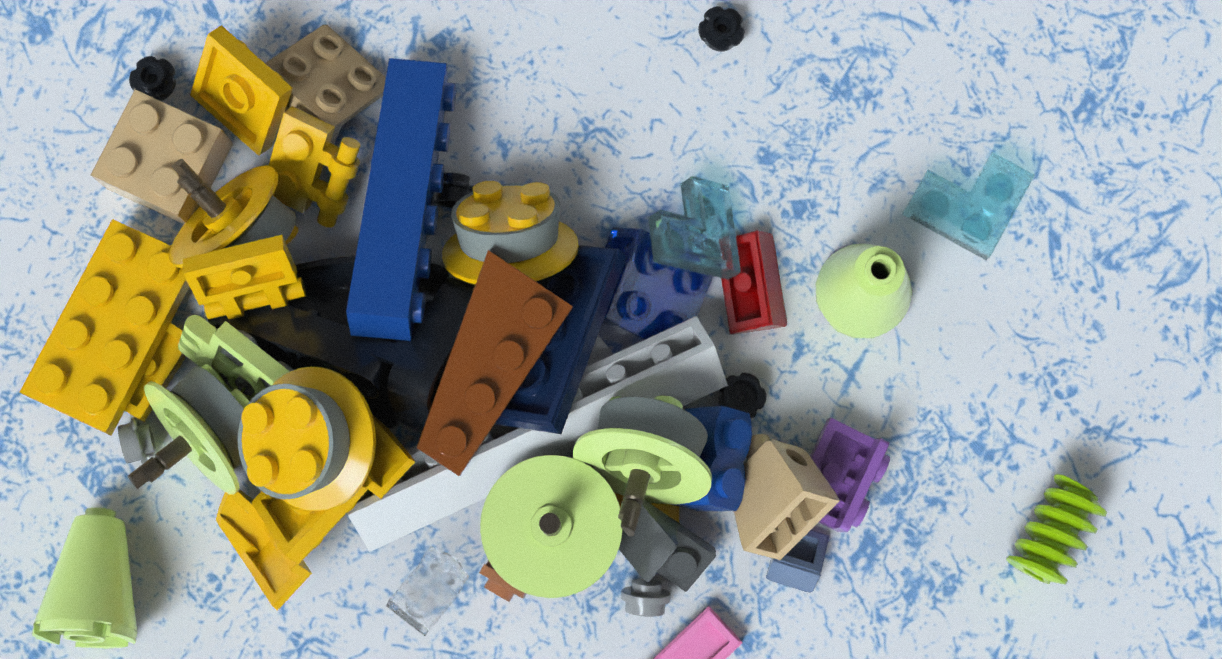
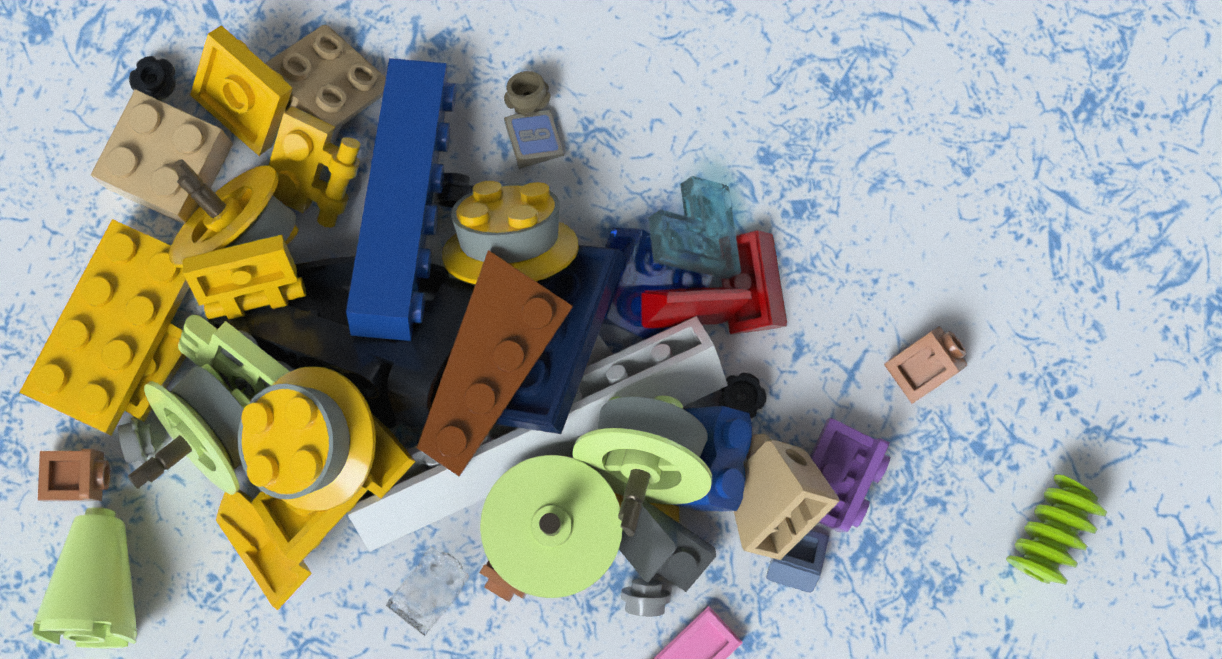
(72, 475): none -> nougat bracket
(527, 93): none -> dark tan plate
(533, 138): none -> slope
(675, 306): none -> red slope
(719, 40): black plate -> none
(863, 290): yellowish green cone -> none
(927, 363): none -> nougat bracket
(972, 217): clear light blue plate -> none

